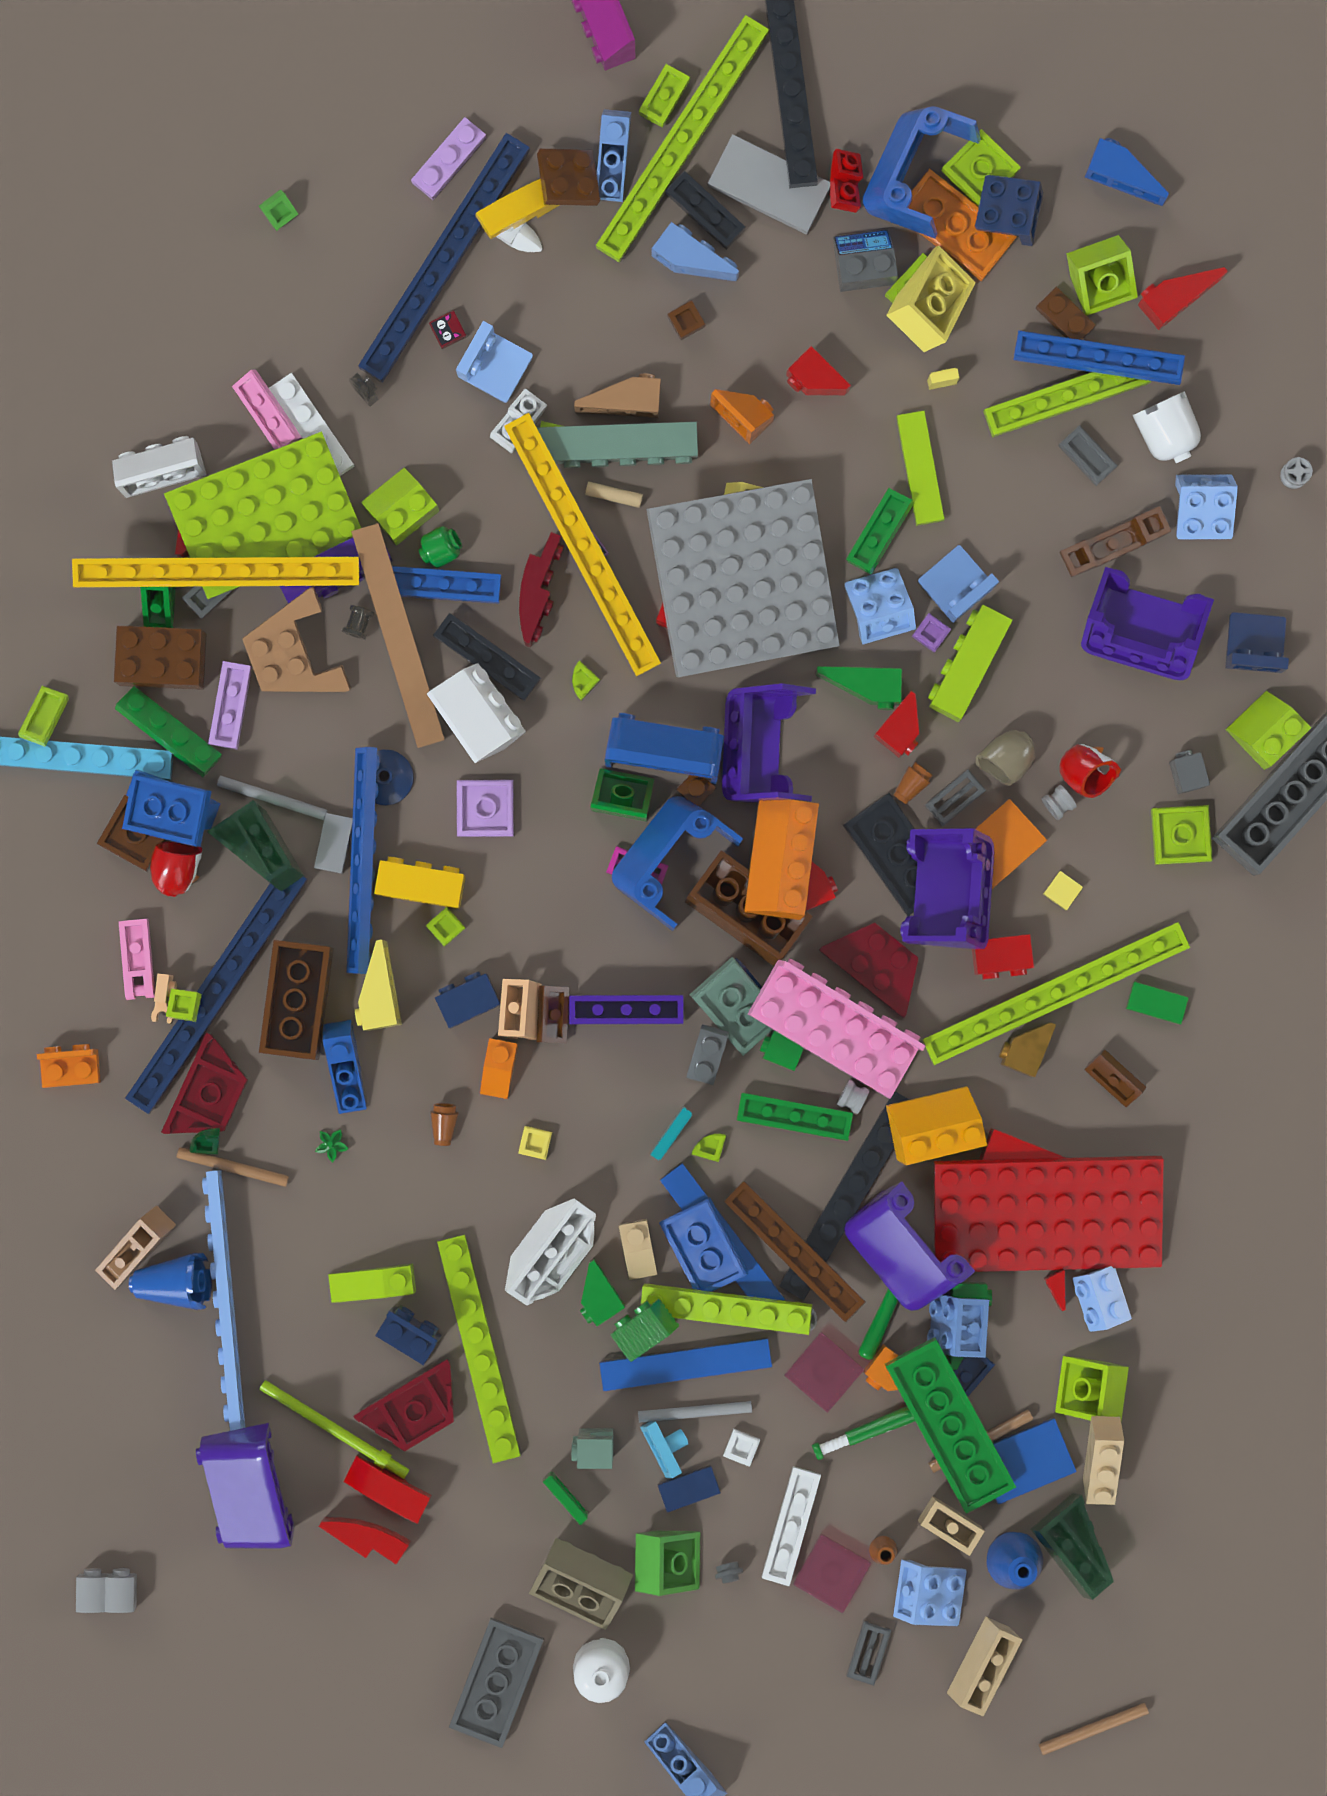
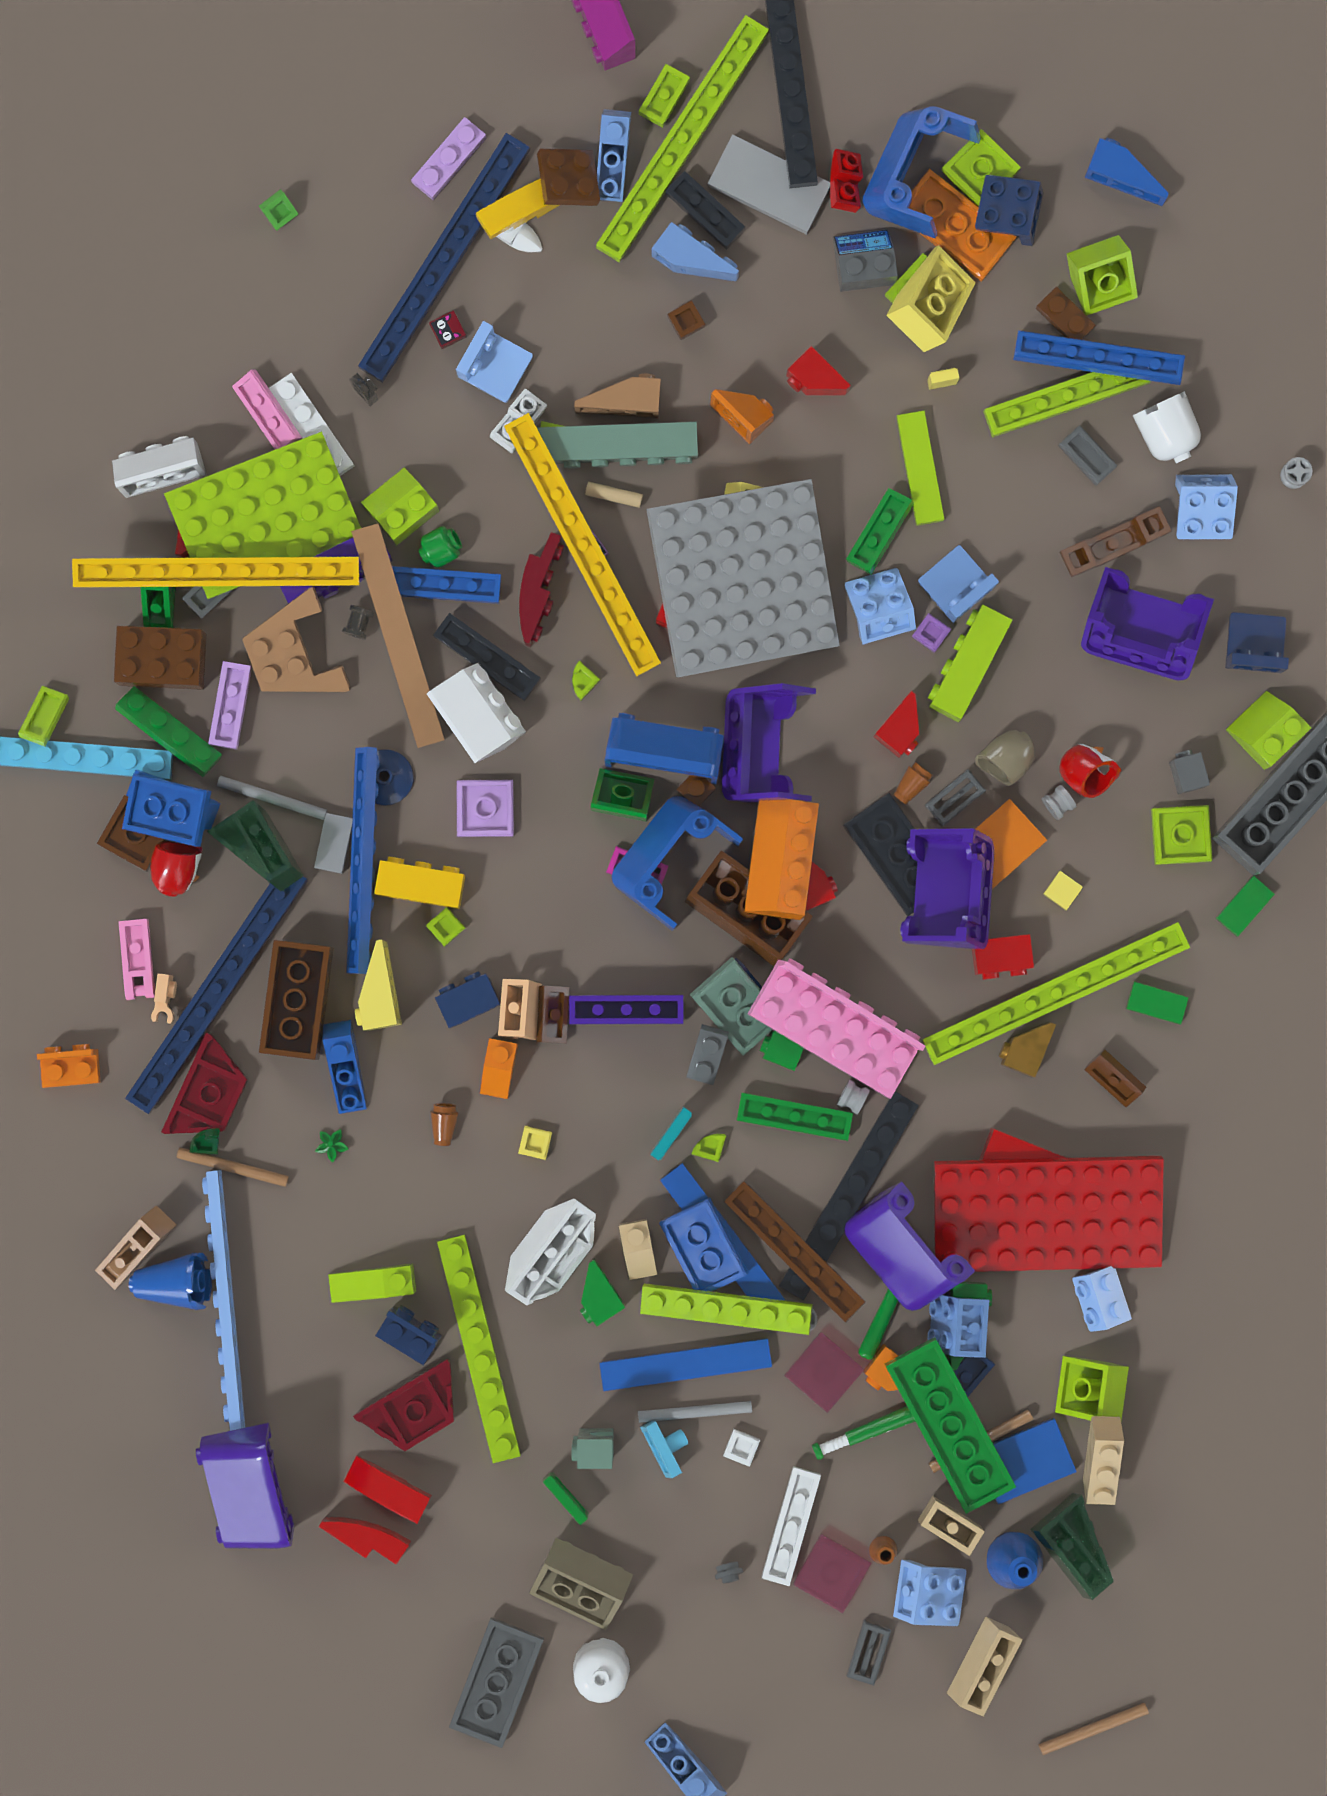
(106, 1592): light grey brick -> none
(183, 1005): lime plate -> none
(381, 1458): lime bar -> none
(644, 1329): green brick -> none
(667, 1562): bright green slope -> none
(689, 1488): dark blue tile -> none
(871, 685): green slope -> none
(877, 964): dark red wing -> none
(935, 1126): light orange slope -> none
(1056, 1285): red piece -> none
(1174, 295): red slope -> none
(1245, 906): none -> green tile

